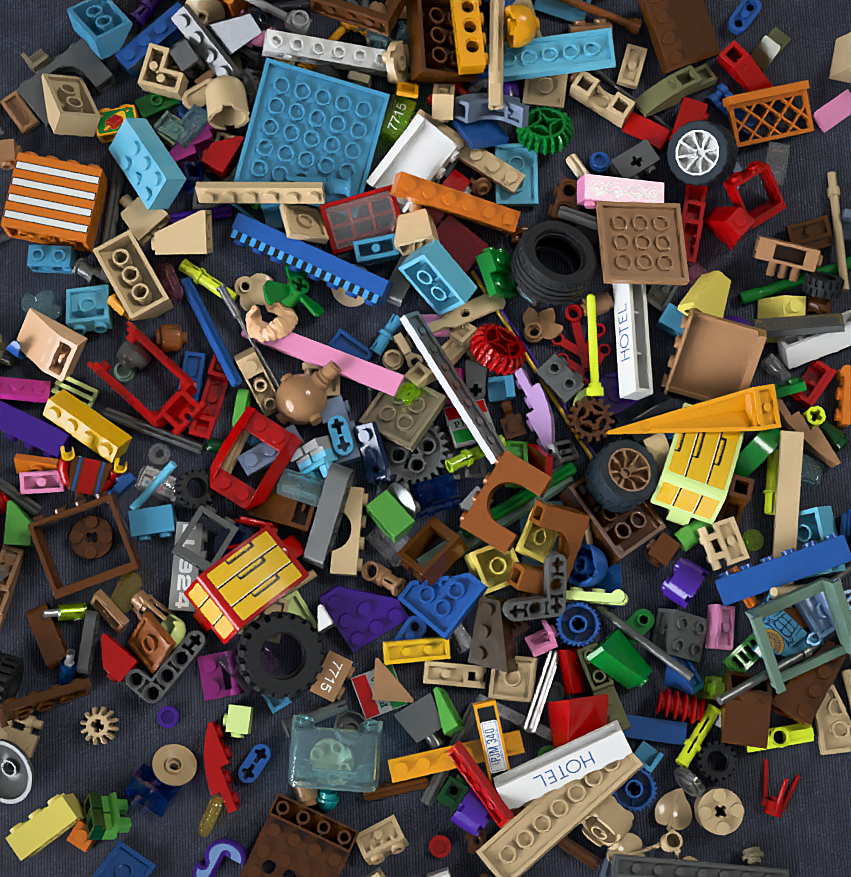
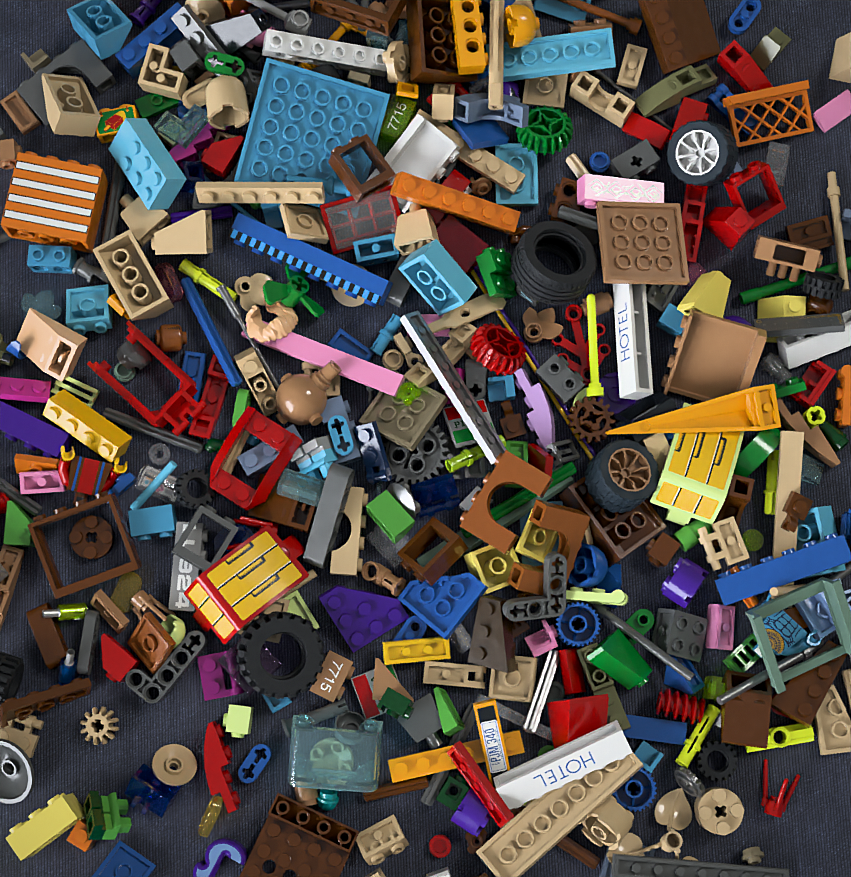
(168, 716): dark purple tile -> none
(225, 59): none -> green beam
(324, 620): white slope -> none
(364, 190): none -> reddish brown window
(396, 704): none -> dark green brick
(797, 508): none -> reddish brown plate

